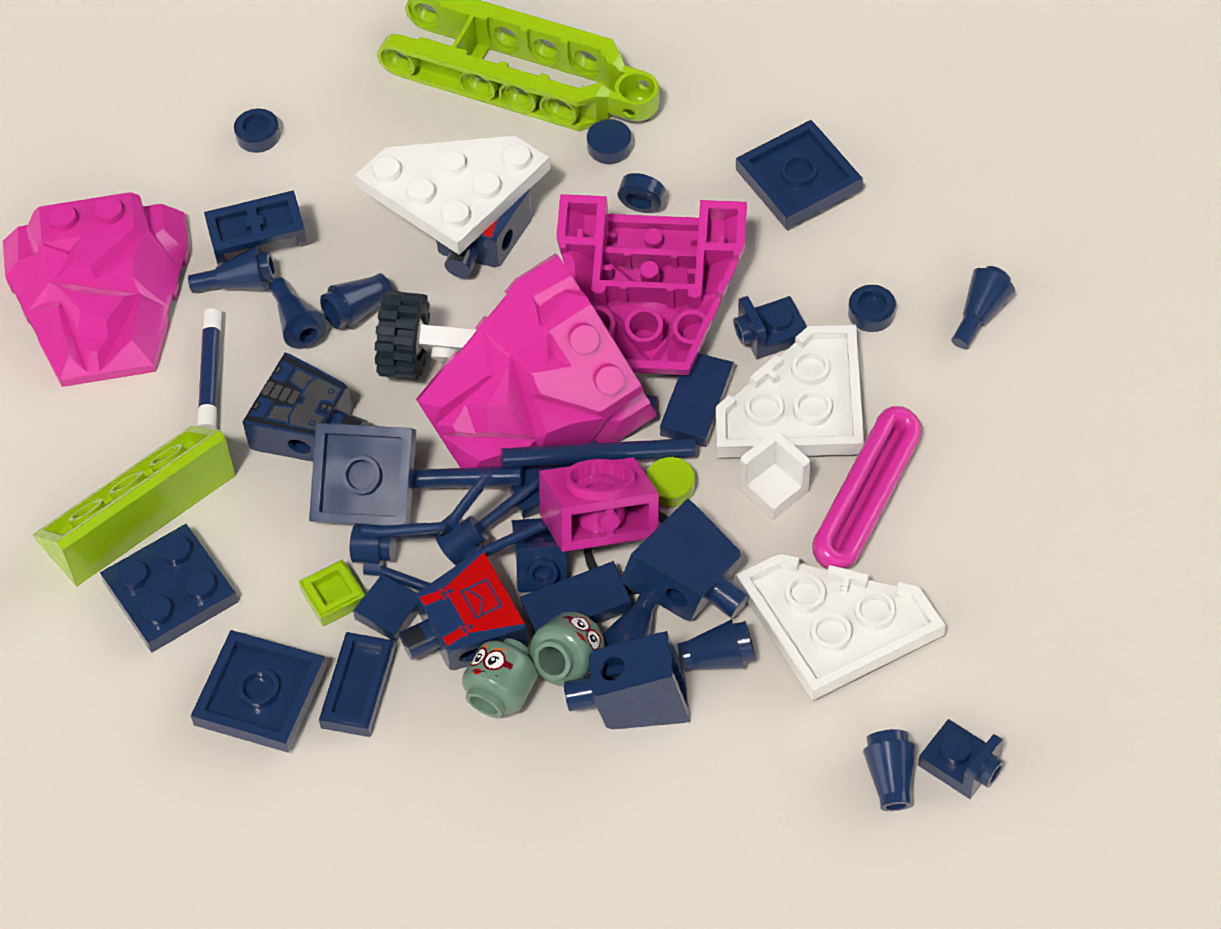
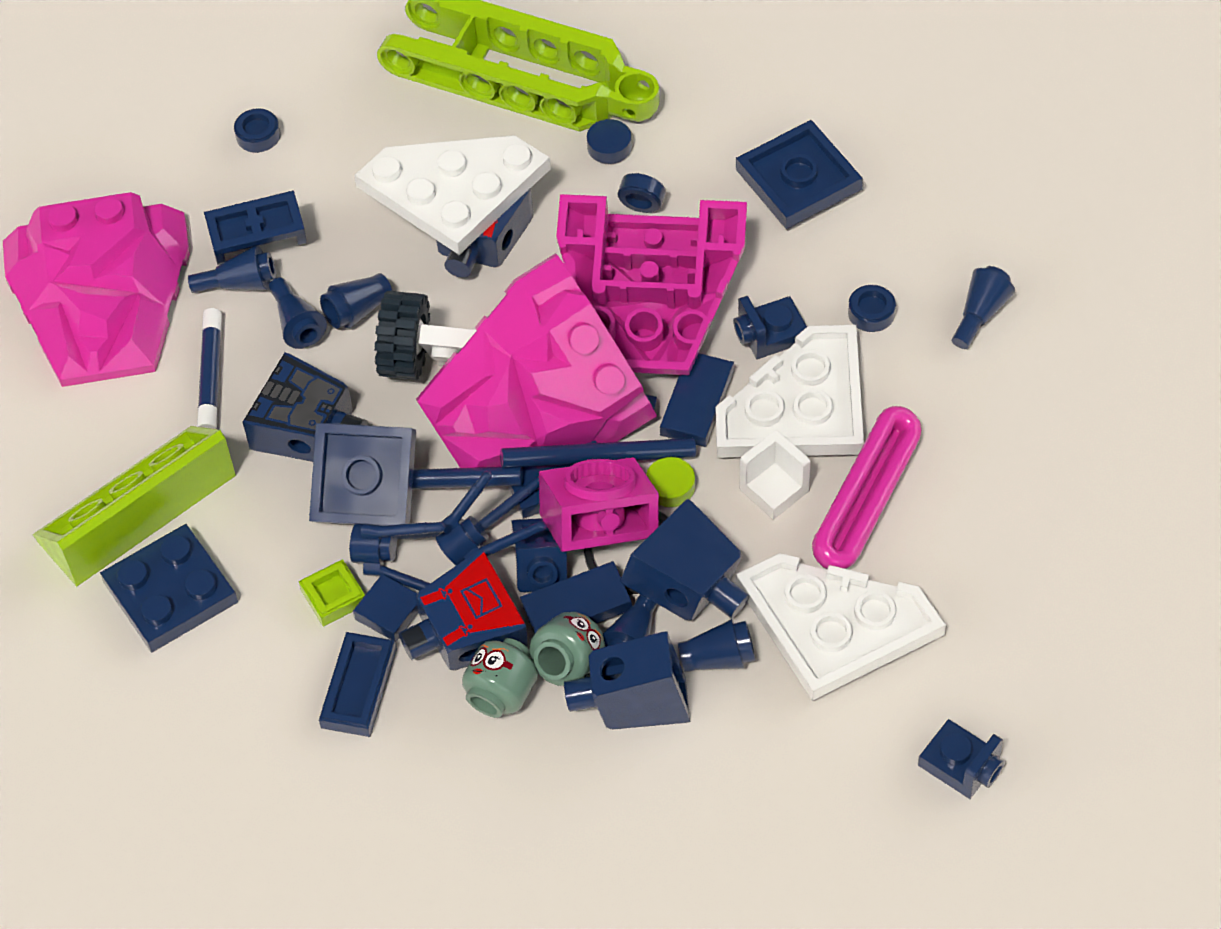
(259, 691): dark blue plate -> none
(891, 767): dark blue cone -> none

